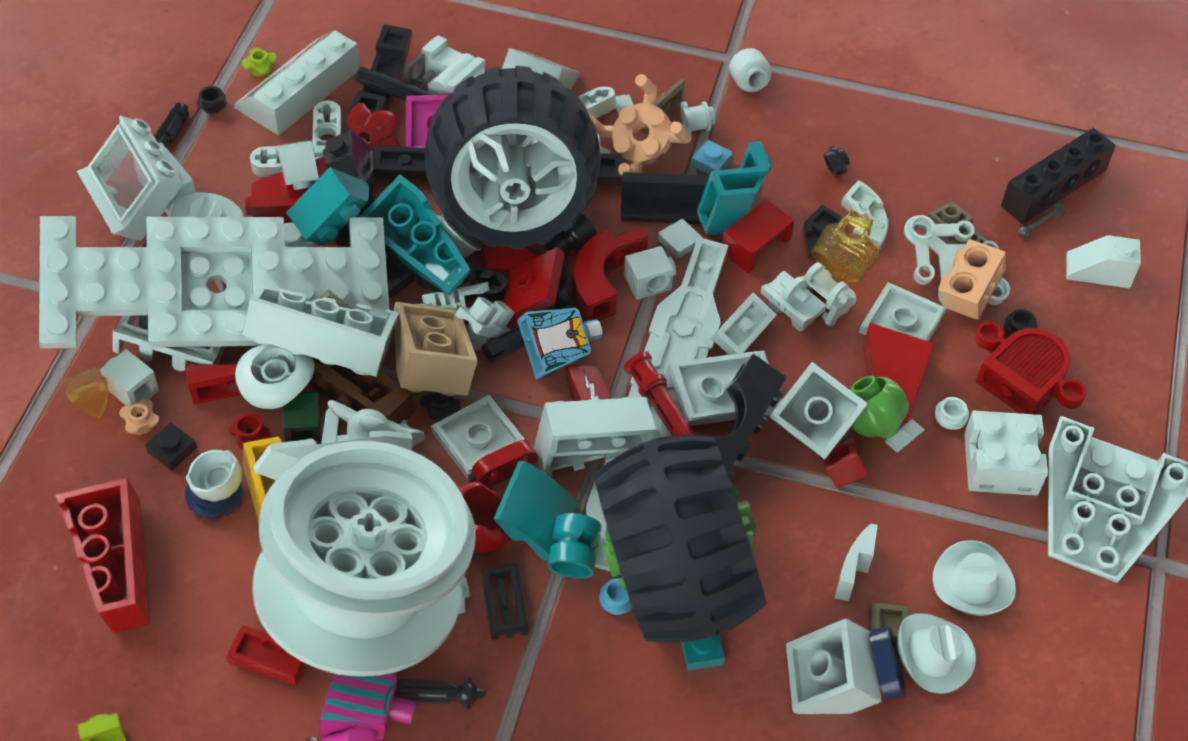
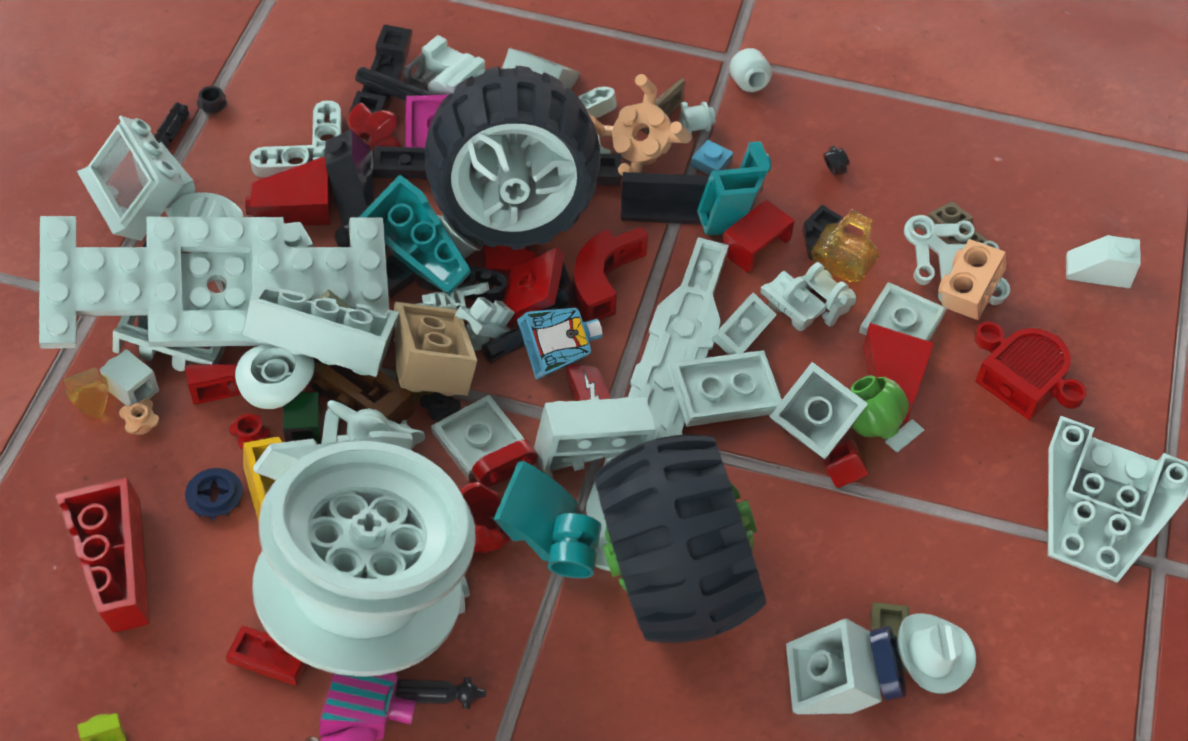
(171, 446): black plate -> none
(214, 475): light aqua hair -> none
(259, 62): lime plate -> none
(298, 164): light aqua slope -> none
(301, 82): light aqua slope -> none
(328, 206): teal slope -> none
(508, 627): black tile -> none
(573, 238): black piece -> none
(614, 598): medium azure plate -> none
(623, 101): light aqua window -> none
(649, 272): light aqua brick -> none
(653, 387): red pin -> none
(679, 238): light aqua tile -> none
(703, 653): teal plate -> none
(752, 392): black arch -> none
(857, 559): light aqua slope -> none
(868, 203): light aqua tile -> none
(952, 413): light aqua plate -> none
(974, 579): light aqua hat -> none
(1005, 453): light aqua piece -> none
(1019, 320): black plate -> none
(1057, 175): black brick -> none
(1058, 210): dark grey hinge -> none

